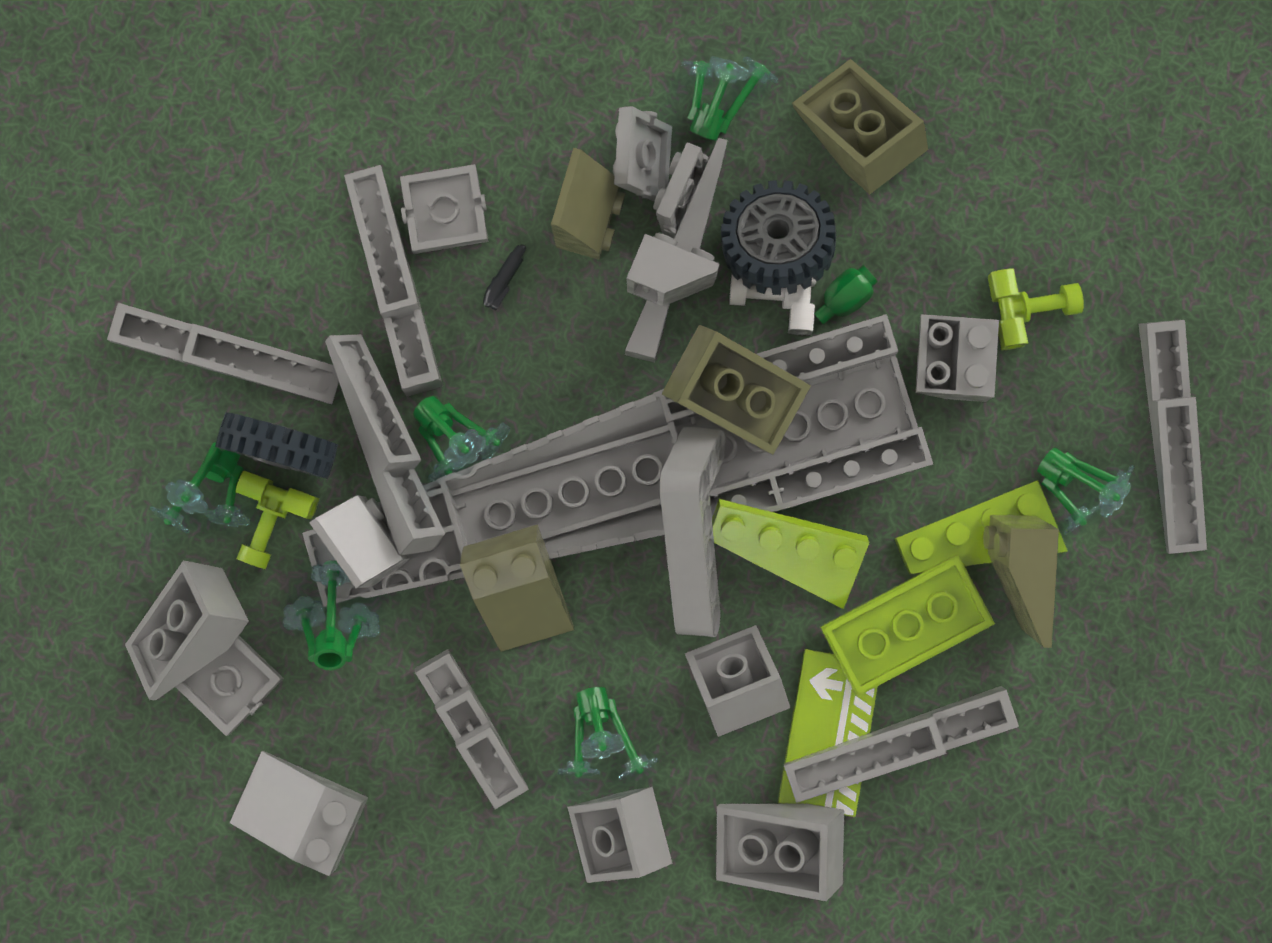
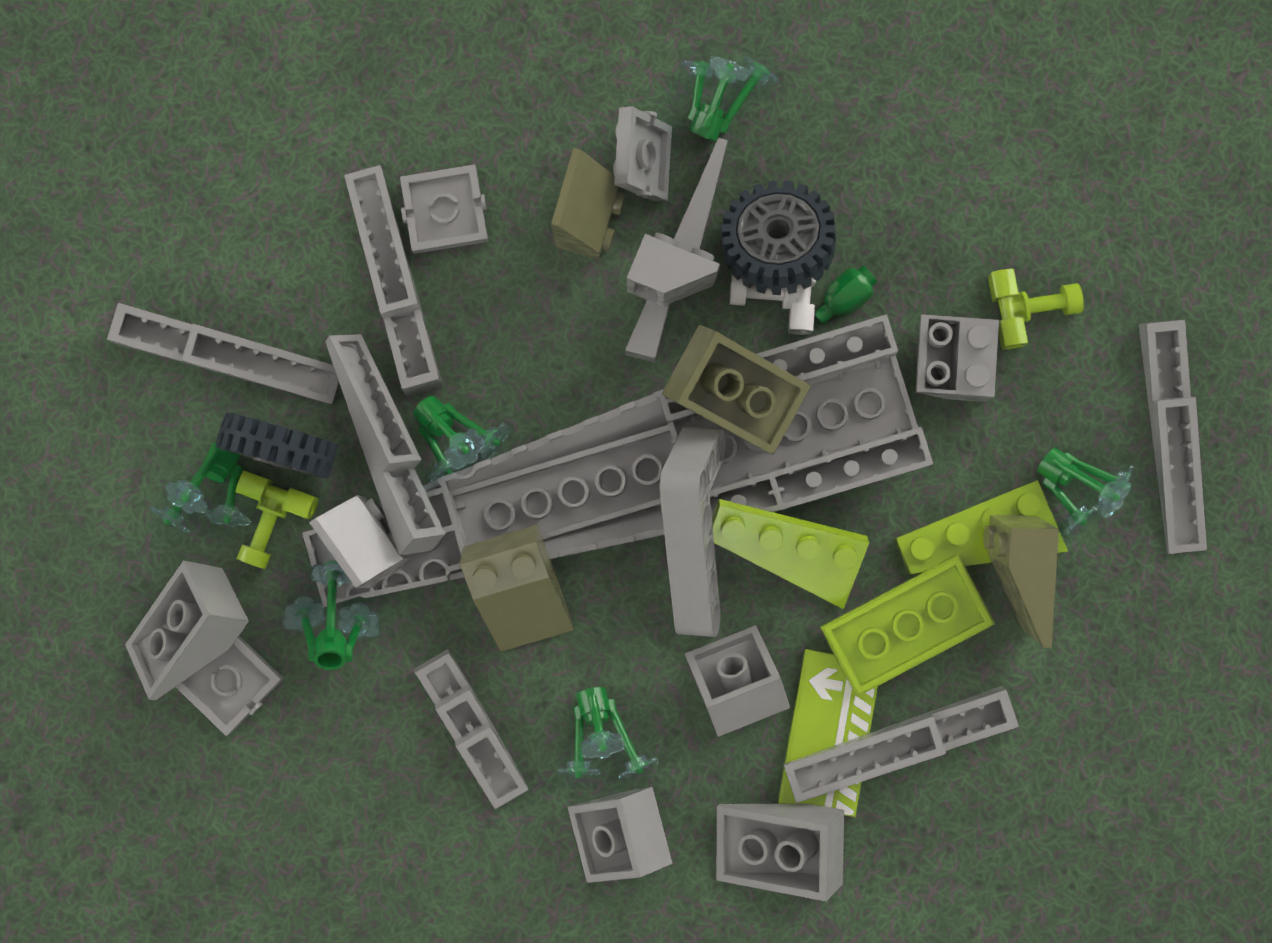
(298, 813): light grey slope -> none
(499, 285): black piece -> none
(673, 202): light grey plate -> none
(862, 125): olive slope -> none

